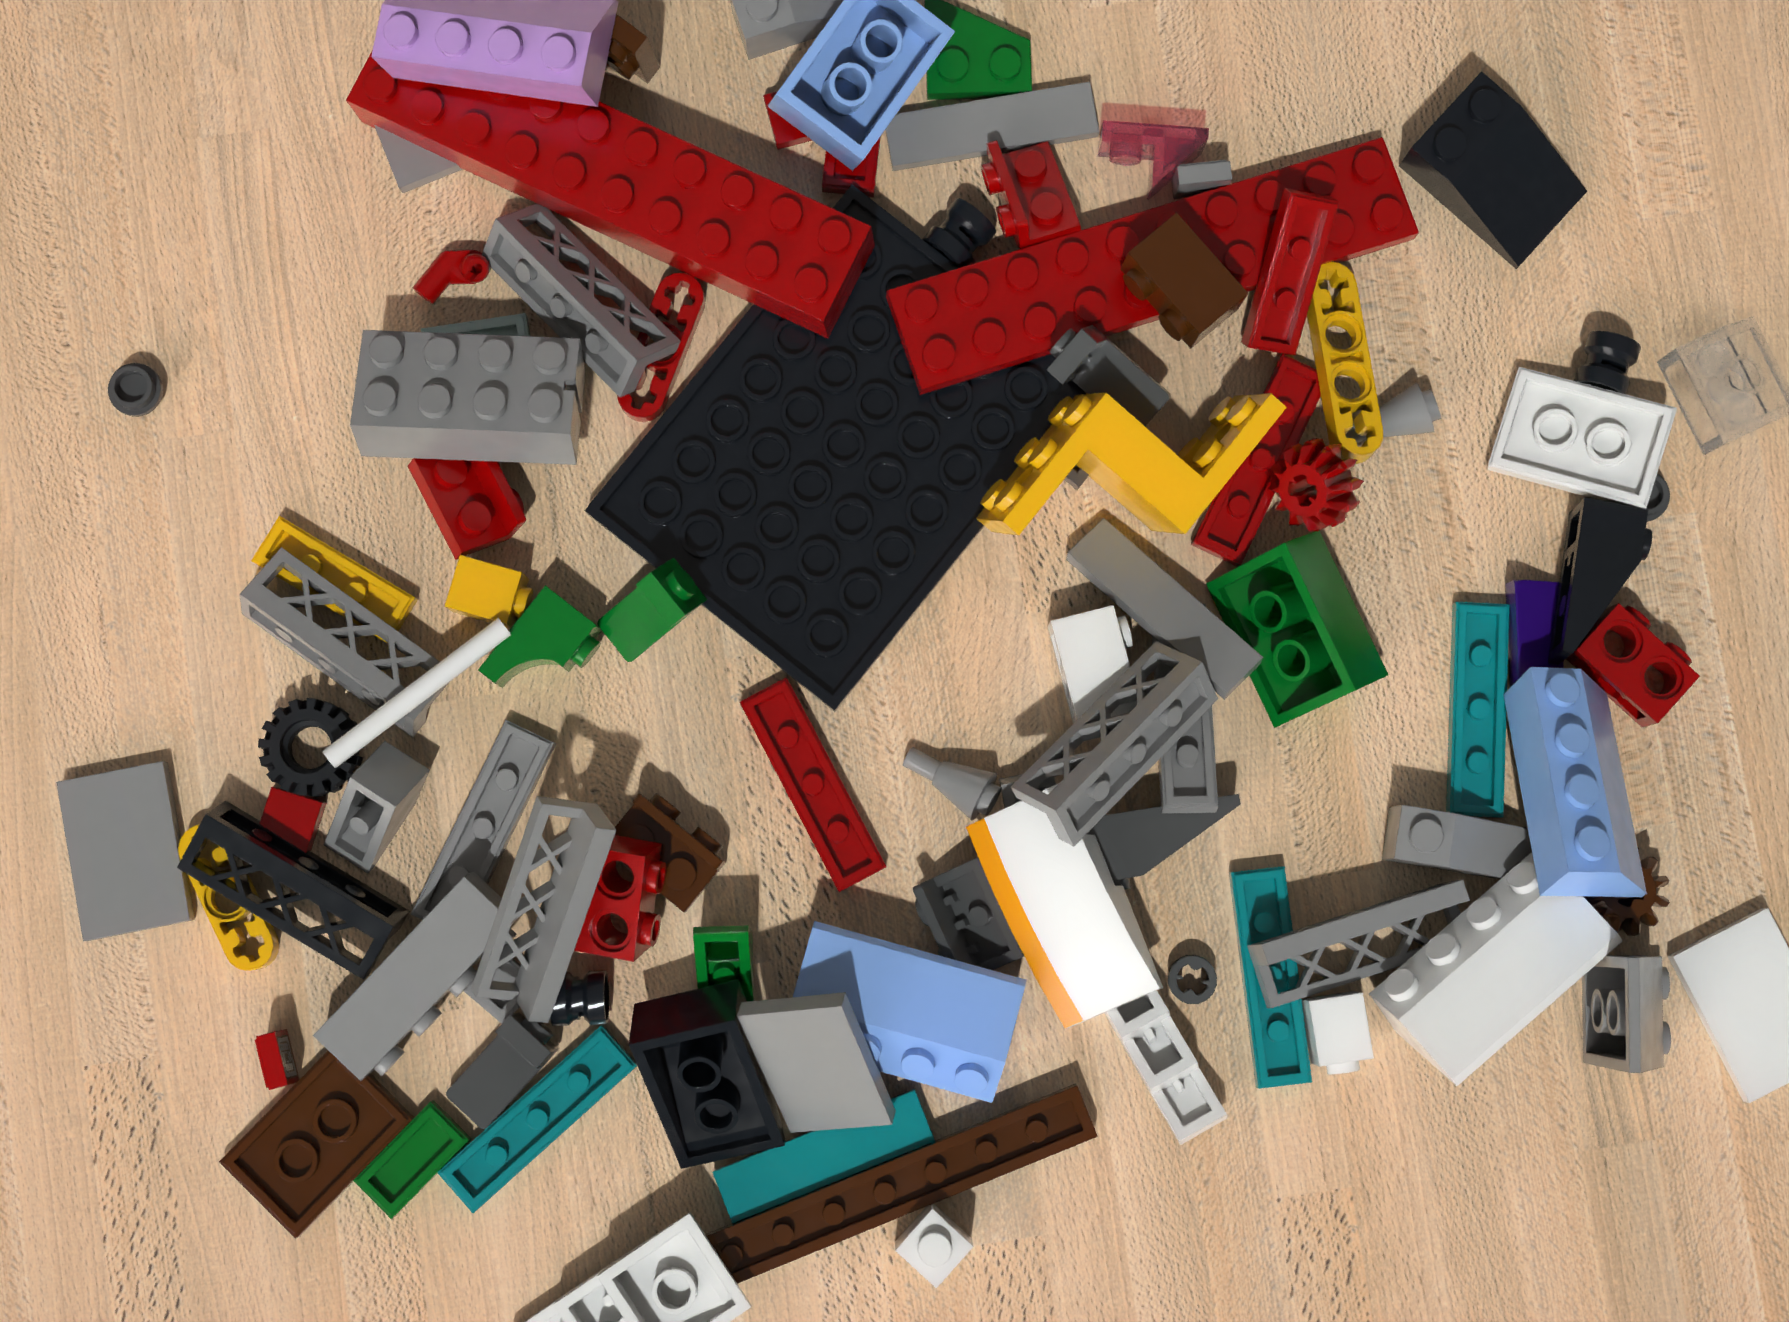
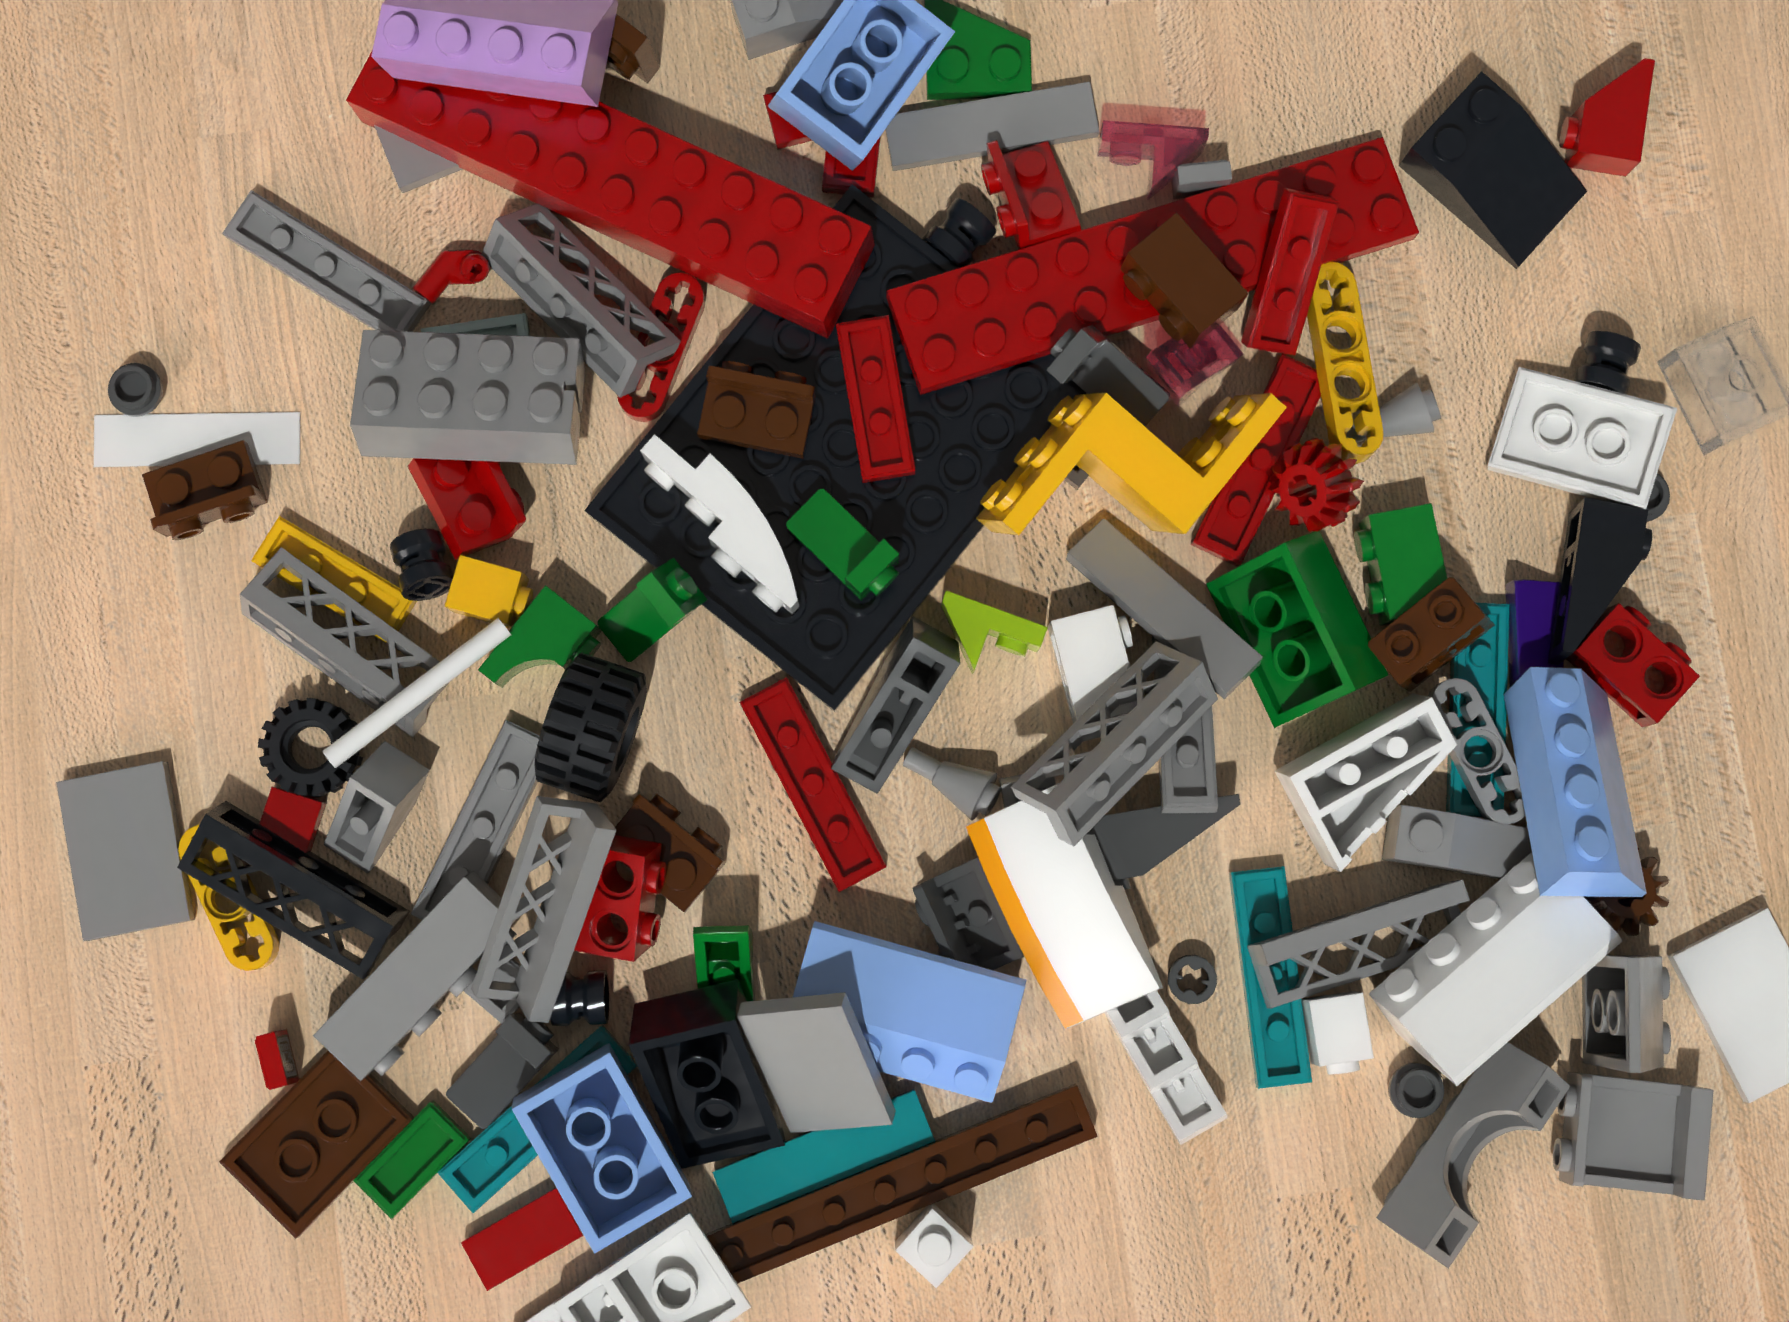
(176, 437): none -> white sticker
(204, 490): none -> reddish brown bracket
(324, 266): none -> light grey tile
(422, 564): none -> black wheel
(521, 1239): none -> red tile
(590, 727): none -> black tyre
(601, 1148): none -> light blue brick
(743, 533): none -> white slope
(757, 409): none -> reddish brown bracket
(844, 545): none -> green bracket
(875, 399): none -> red tile
(897, 704): none -> dark grey slope
(974, 621): none -> lime slope
(1187, 369): none -> clear pink slope
(1364, 774): none -> white wedge
(1401, 559): none -> green brick
(1416, 1090): none -> dark grey plate
(1430, 634): none -> reddish brown bracket
(1500, 1097): none -> light grey arch
(1501, 757): none -> light grey beam
(1611, 124): none -> red slope
(1634, 1135): none -> light grey panel

